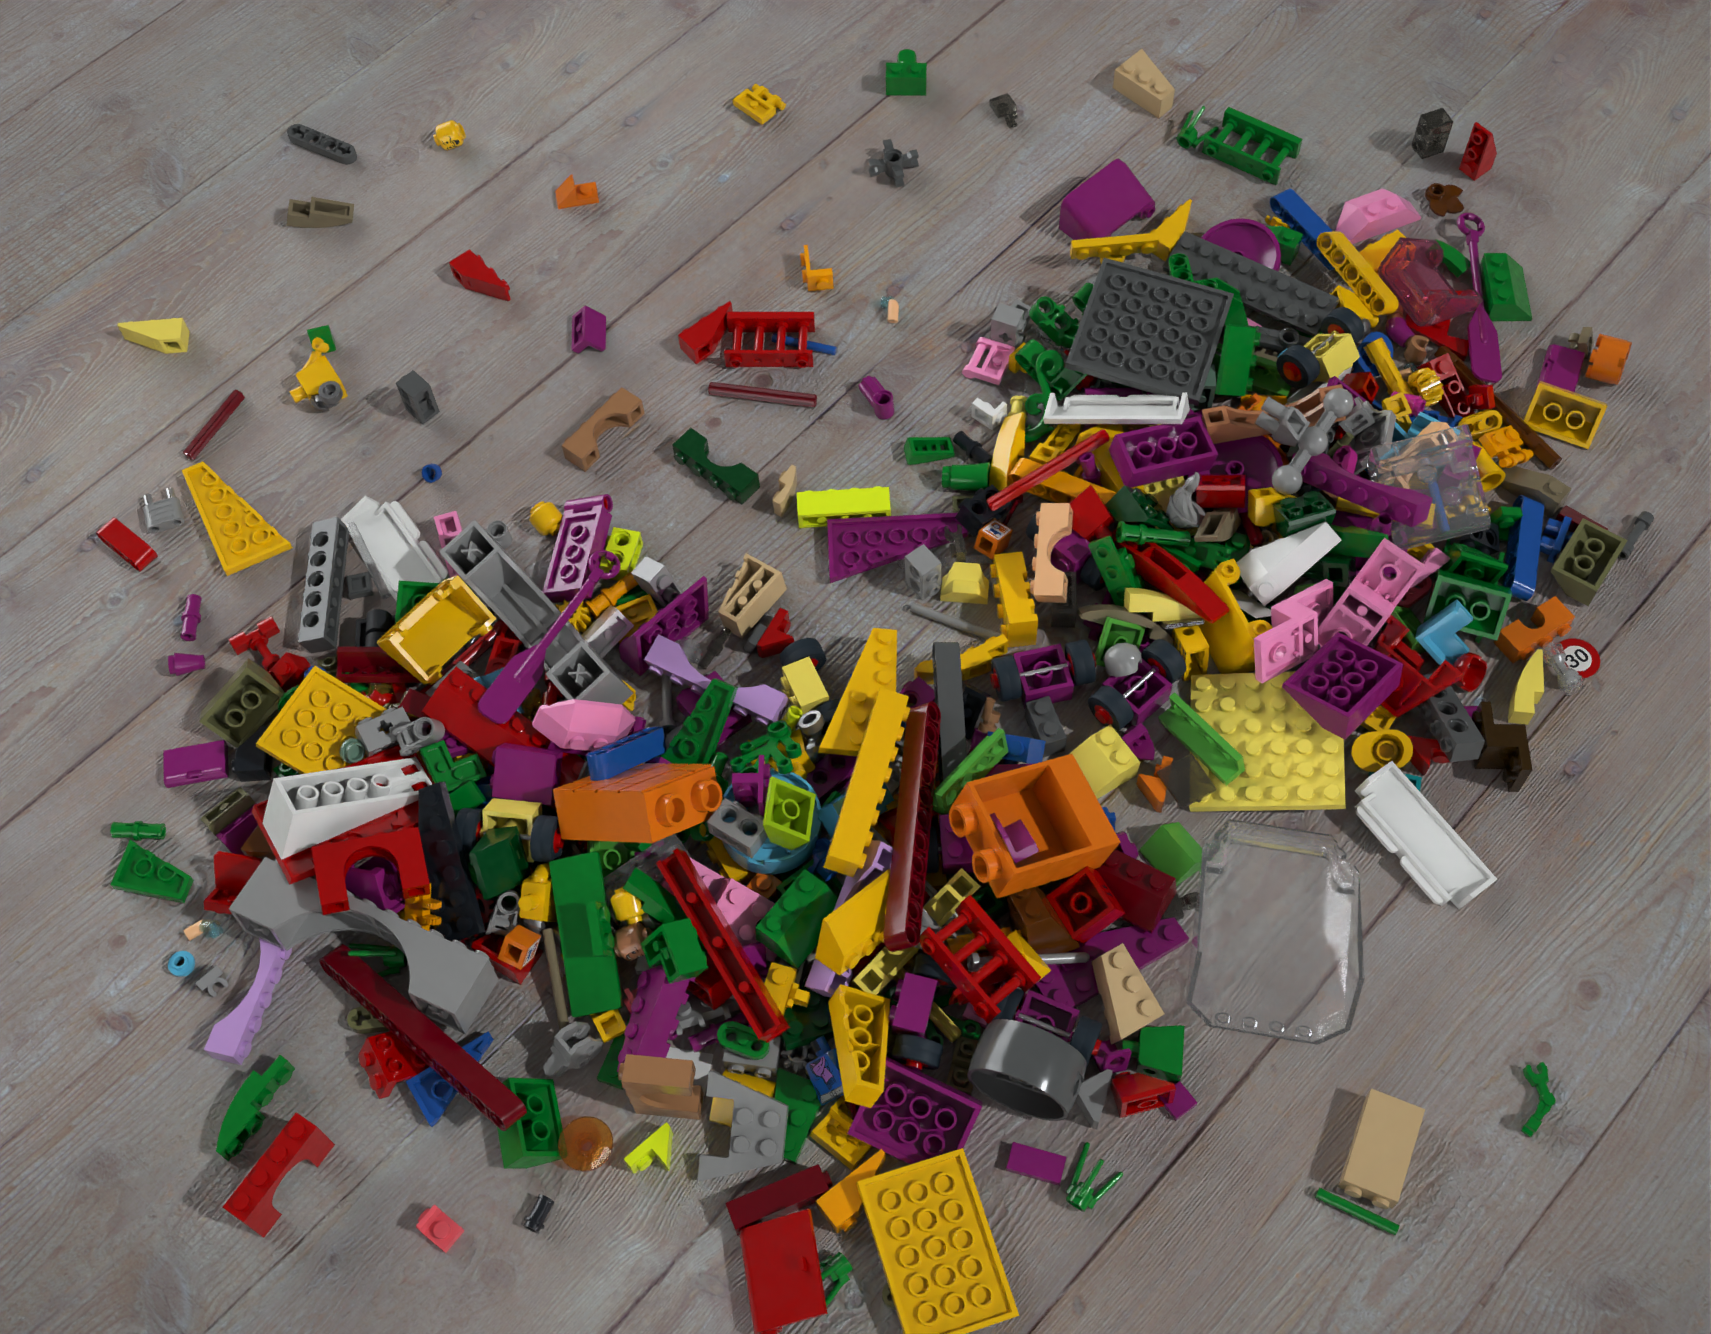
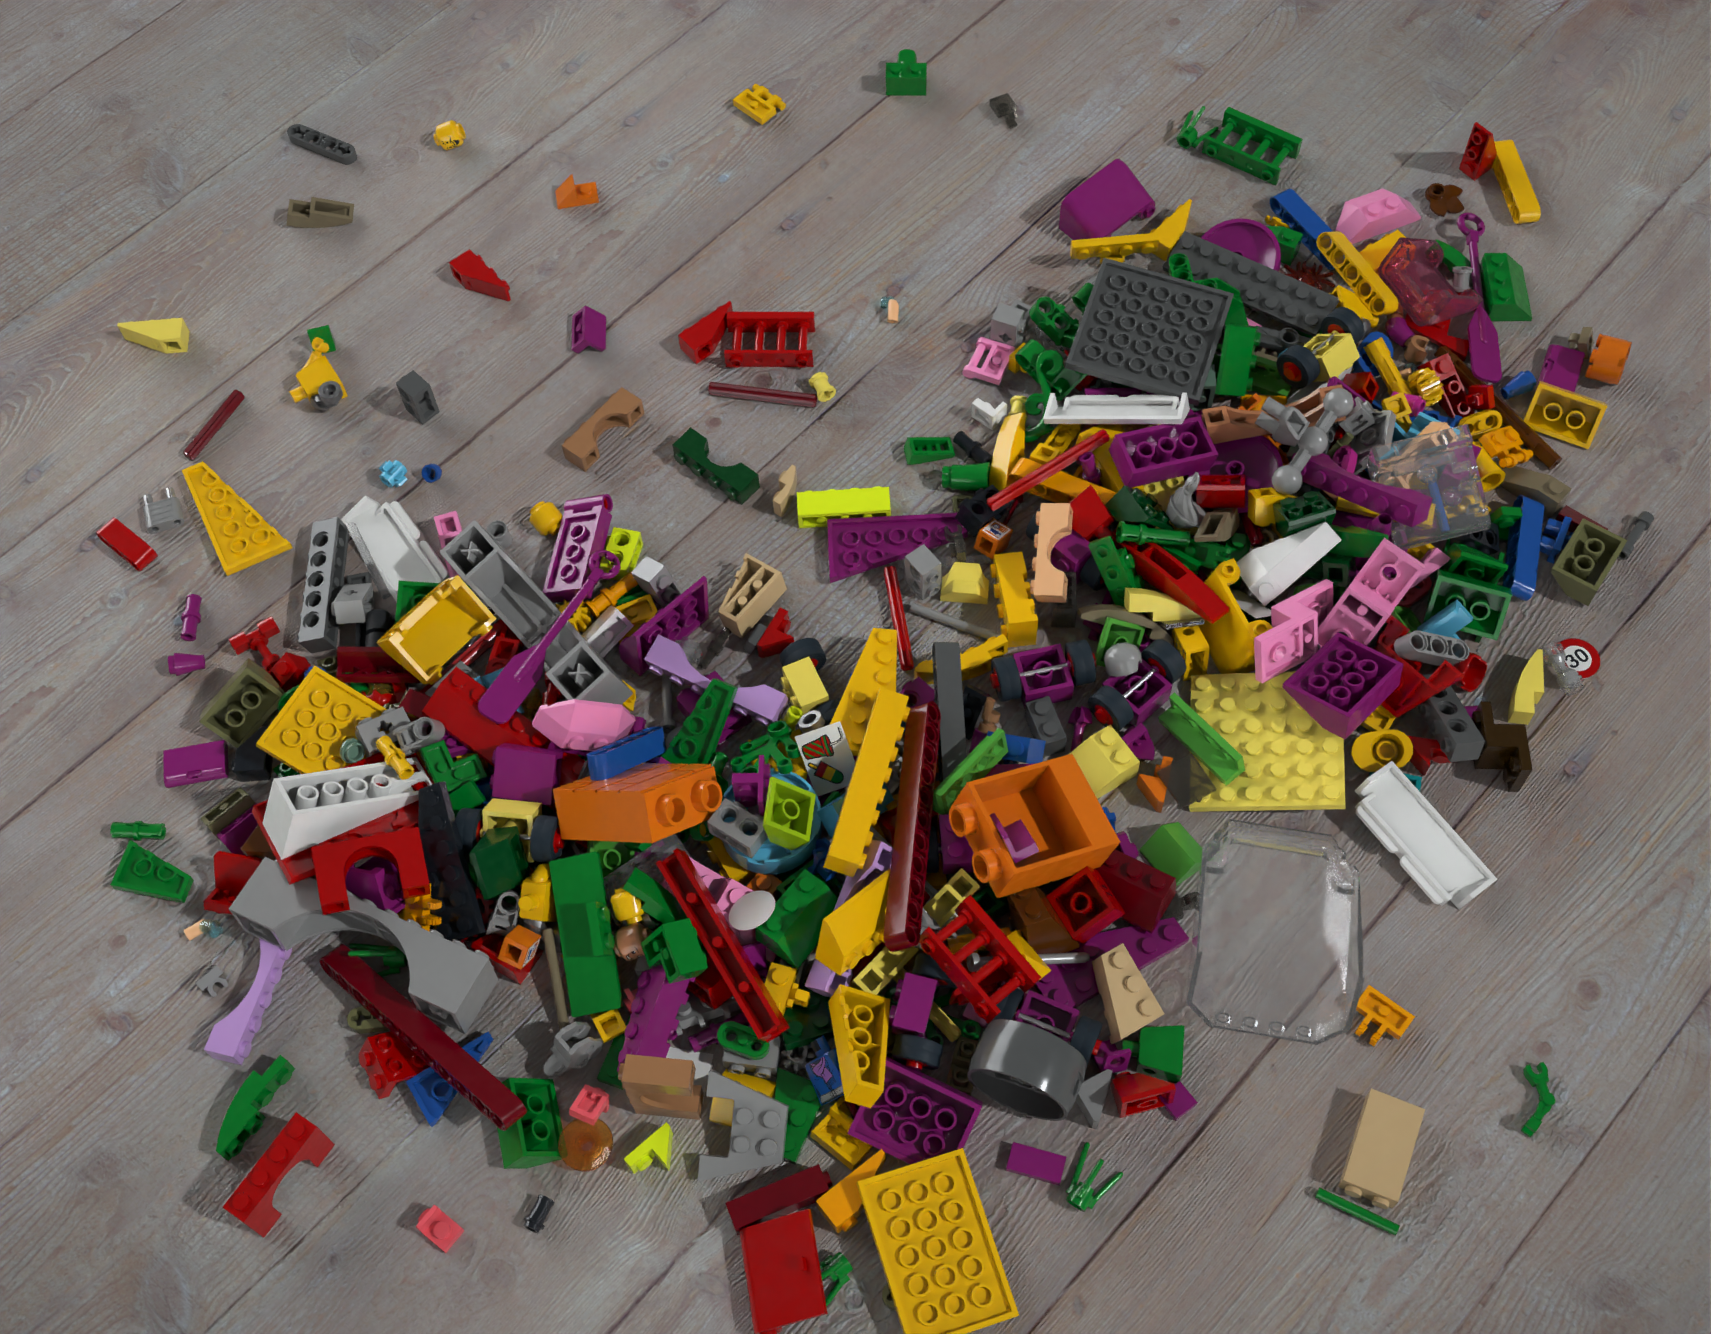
(186, 968): medium azure plate -> none
(353, 603): none -> light grey brick
(393, 473): none -> medium azure gear
(394, 757): none -> yellow pin
(590, 1104): none -> coral bracket
(751, 910): none -> white sticker
(816, 279): light orange bracket -> none
(819, 347): blue bar -> none
(823, 388): none -> light yellow bush
(826, 757): none -> white sticker
(878, 397): magenta piece -> none
(893, 163): dark grey pin -> none
(898, 618): none -> red axle
(1079, 718): none -> magenta bar
(1144, 84): tan wedge -> none
(1309, 275): none -> clear red animal
(1383, 1013): none -> light orange hinge
(1431, 648): none -> light grey beam
(1432, 133): clear smoke brick -> none
(1461, 278): none -> light grey bush
(1515, 183): none -> yellow beam
(1520, 384): none -> blue cone
(1520, 641): orange arch -> none

